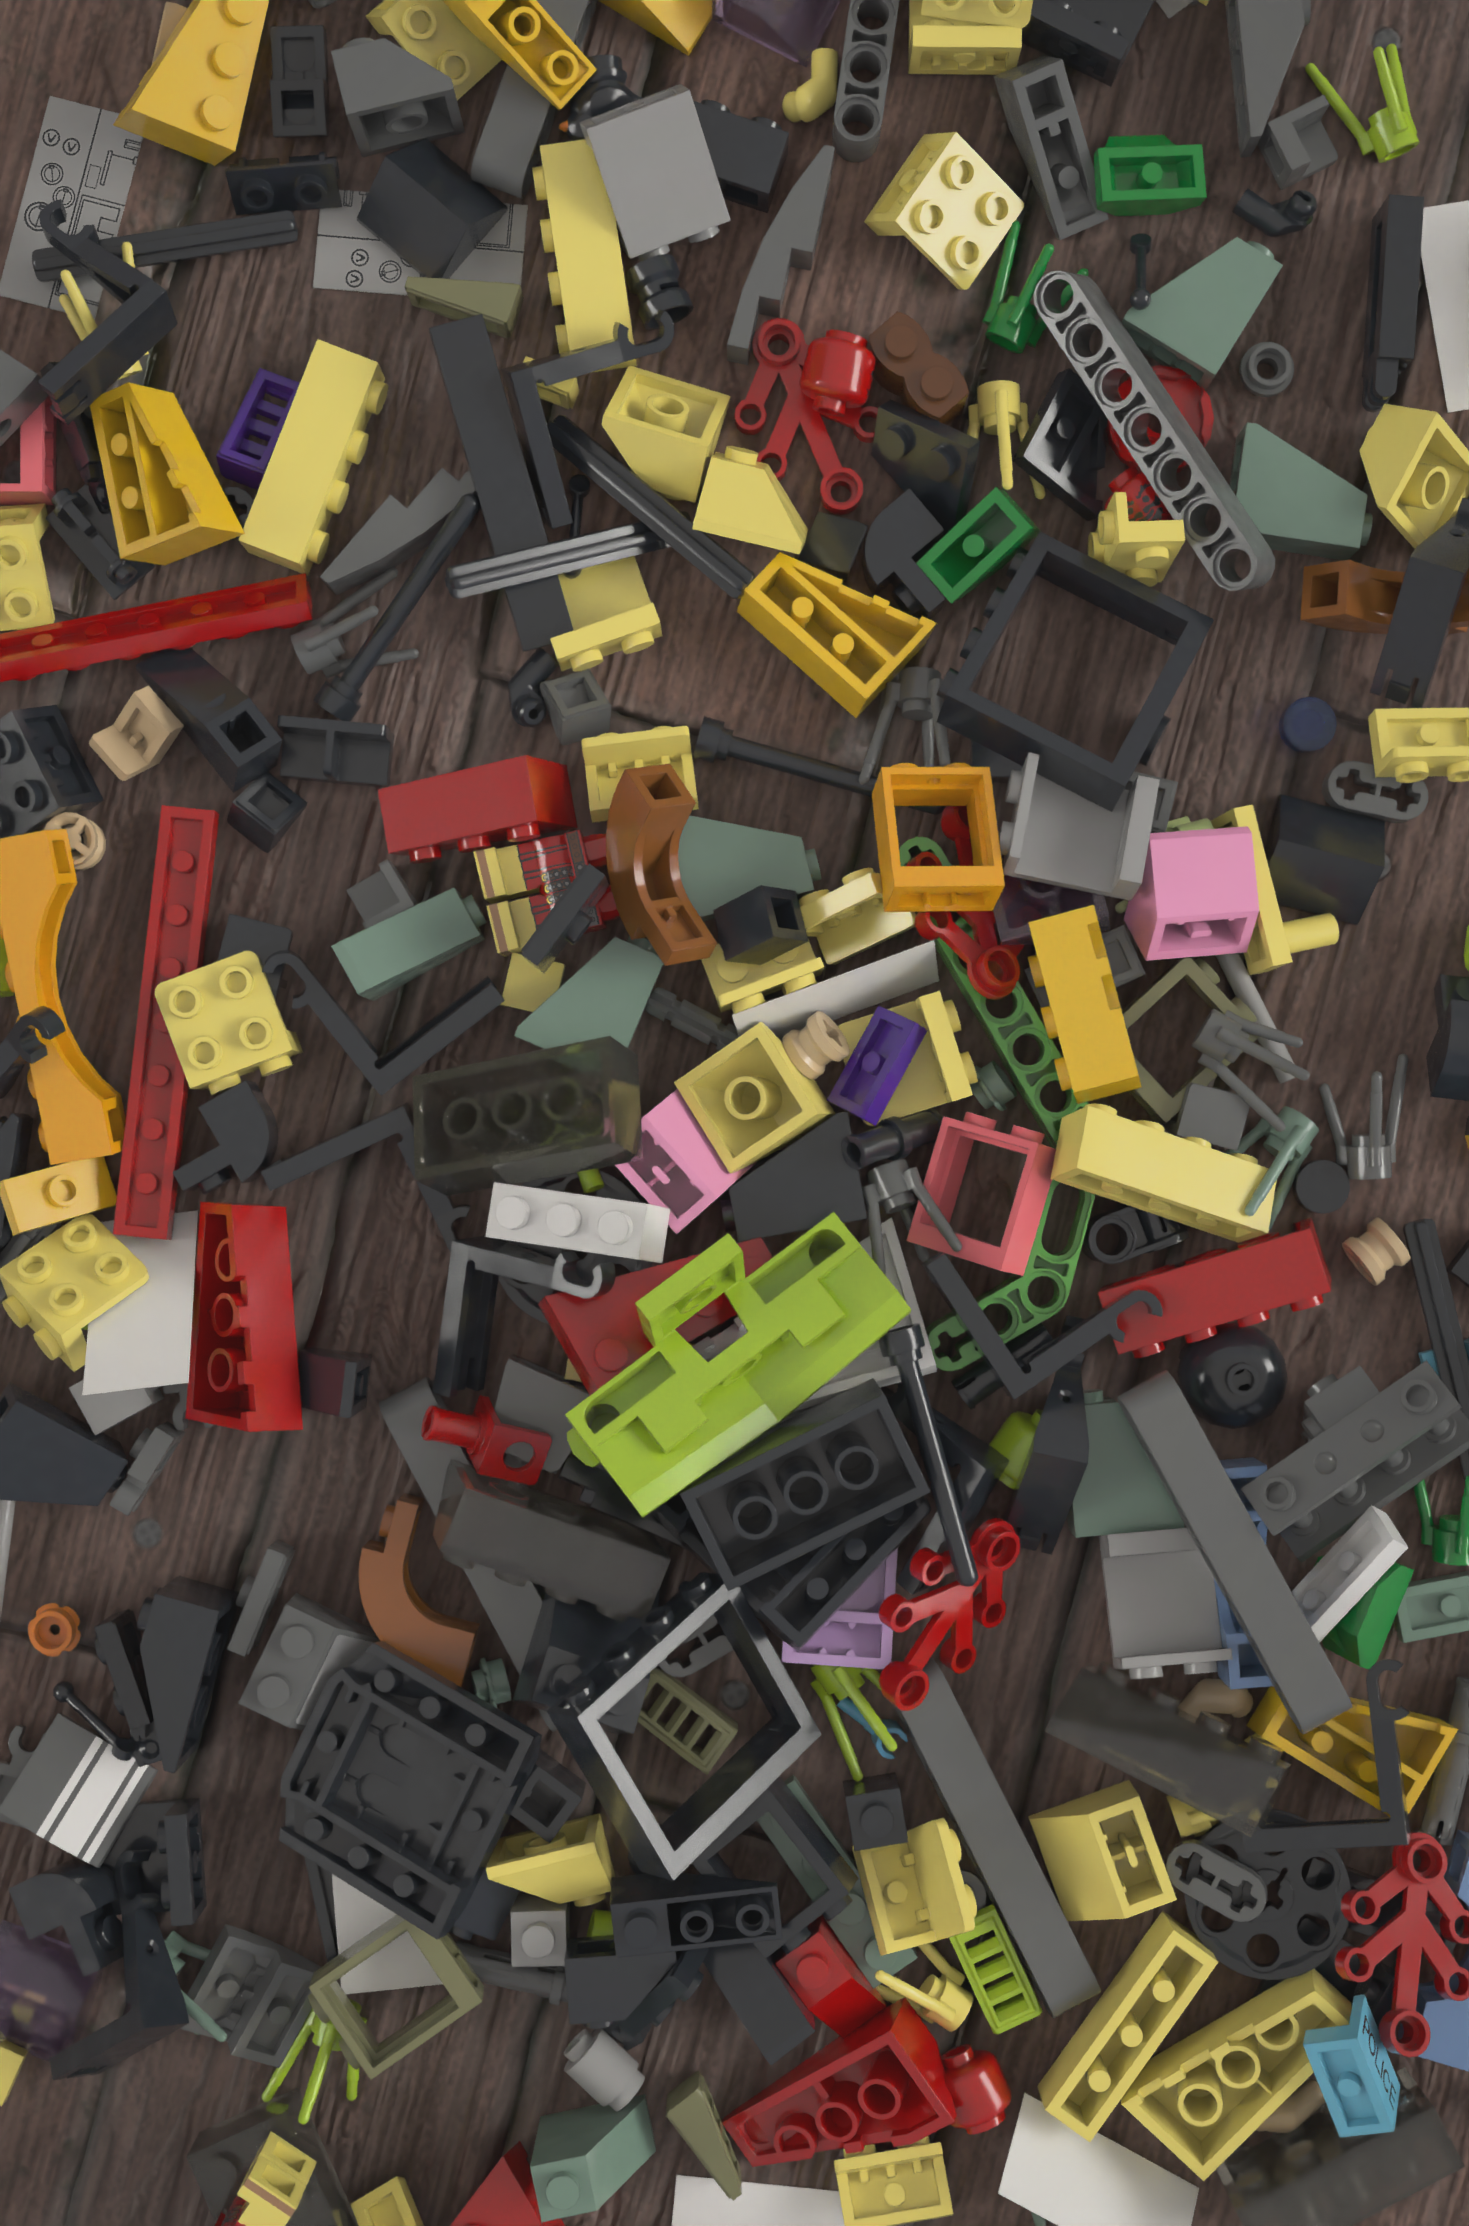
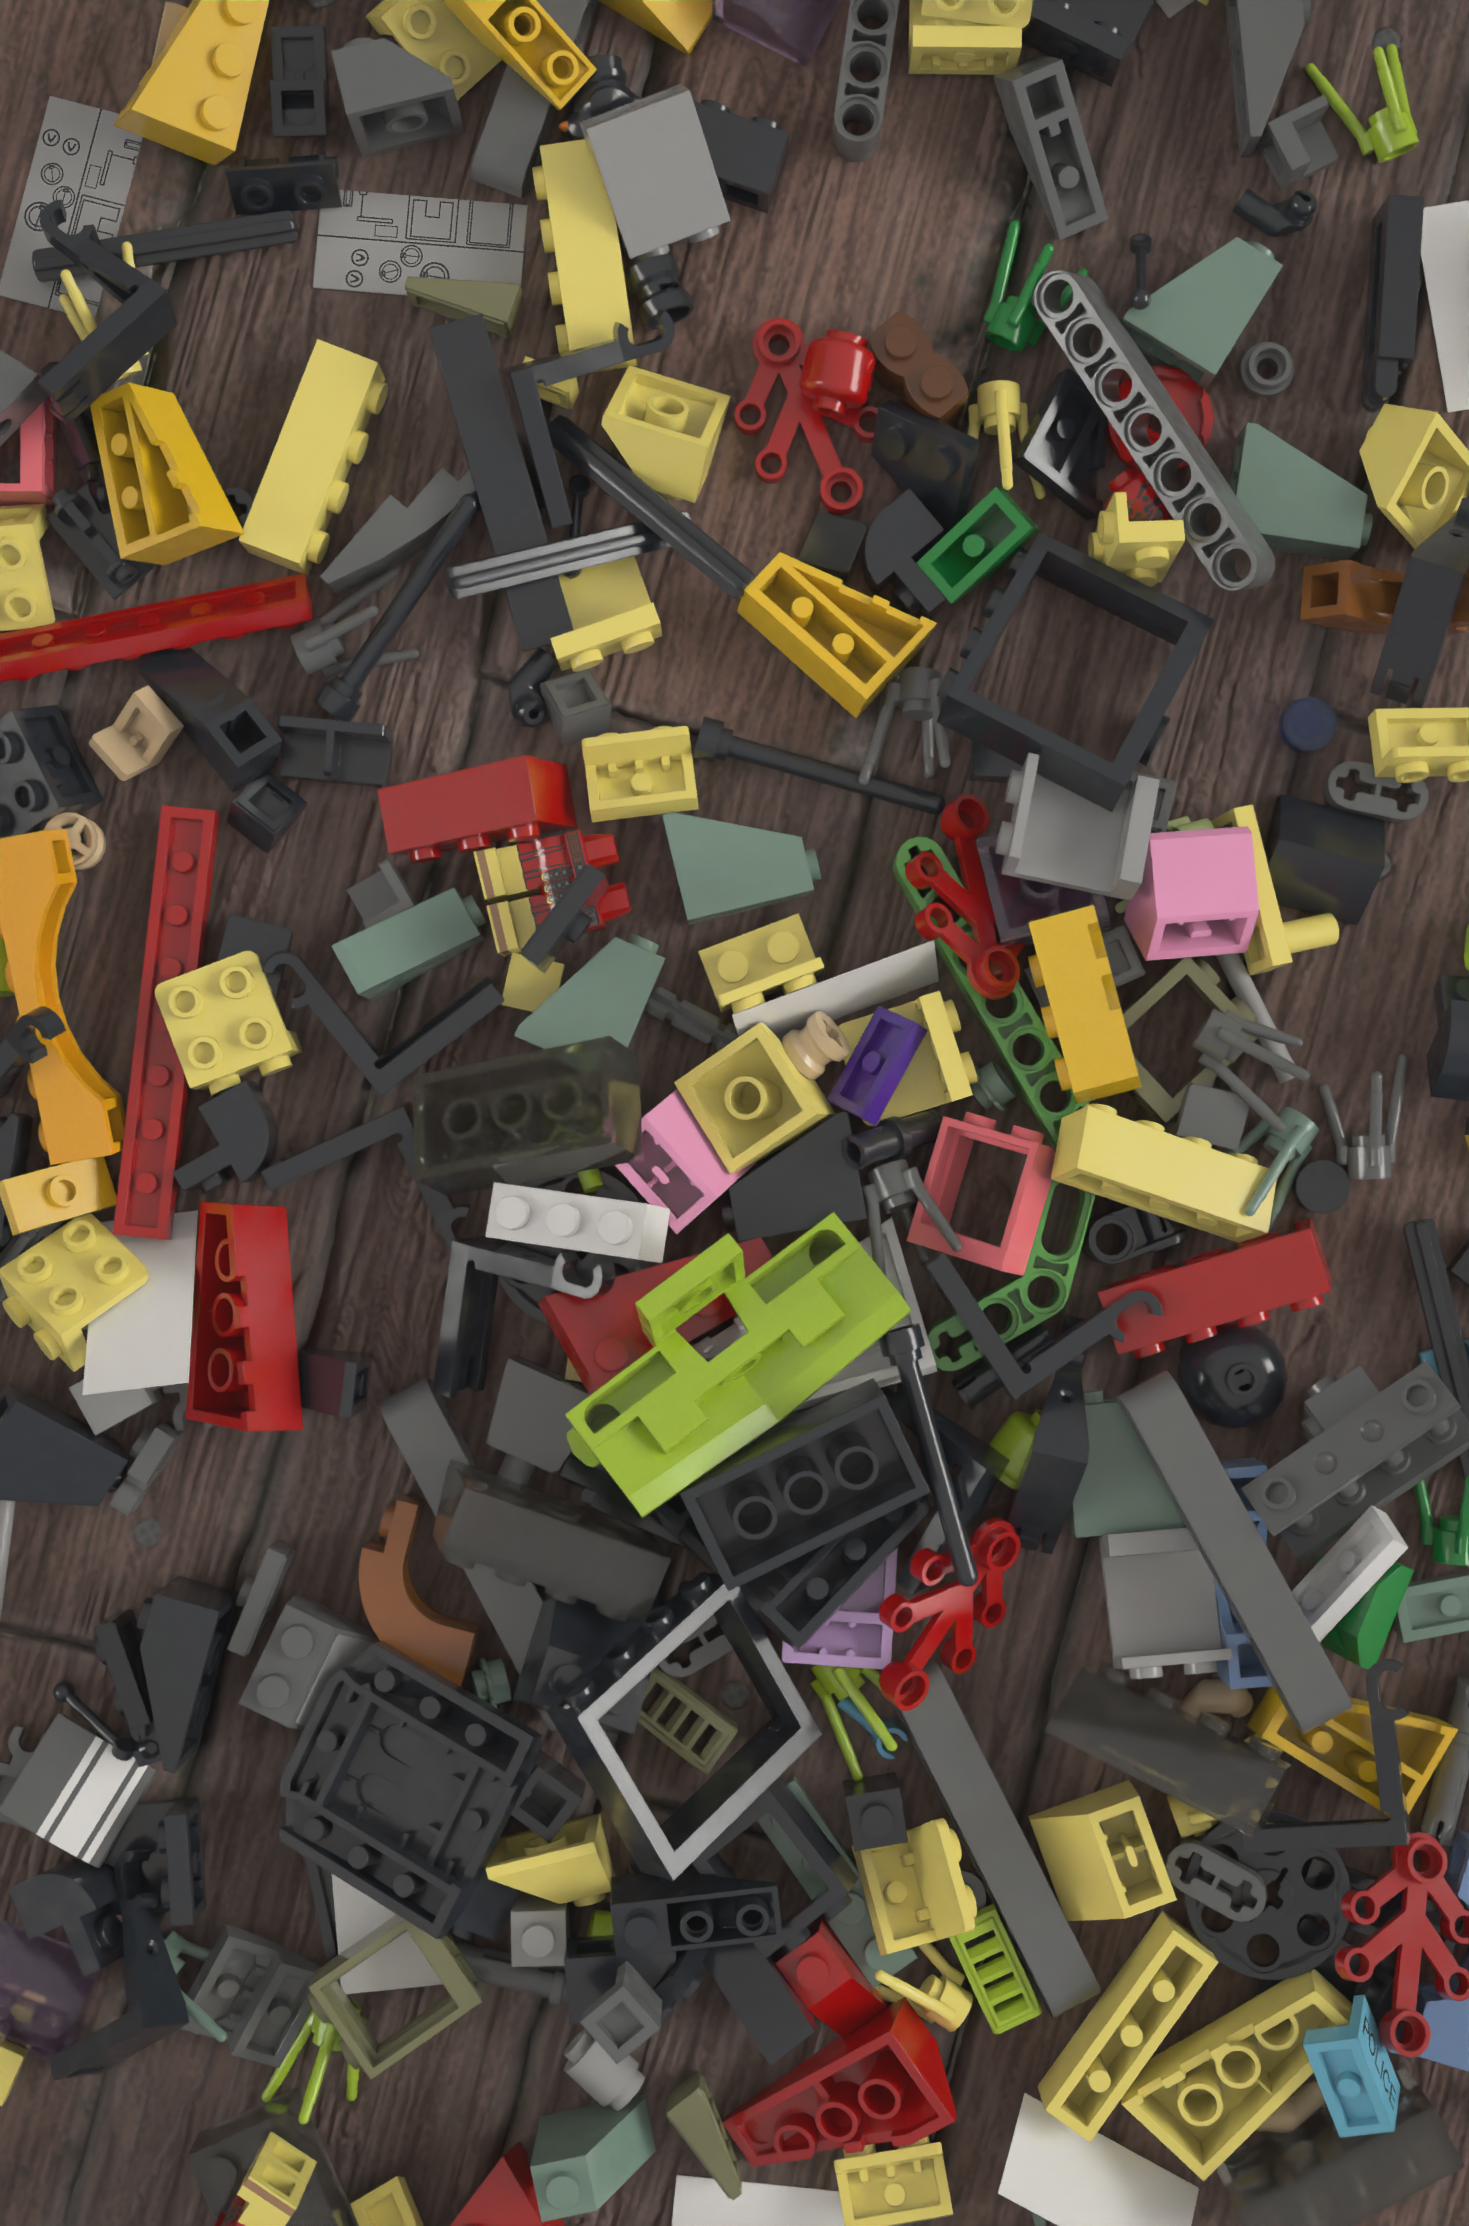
(40, 1629): orange plate -> none
(244, 459): dark purple slope -> none
(428, 209): black slope -> none
(487, 1440): red bracket -> none
(624, 2014): none -> dark grey panel
(644, 864): dark orange arch -> none
(748, 503): light yellow slope -> none
(760, 925): black brick -> none
(787, 244): dark grey slope -> none
(816, 94): light yellow arm -> none
(851, 917): light yellow bracket -> none
(938, 886): light orange window -> none
(947, 207): light yellow bracket -> none
(976, 2088): red head -> none
(1148, 176): green slope -> none
(1376, 1251): tan wheel -> none

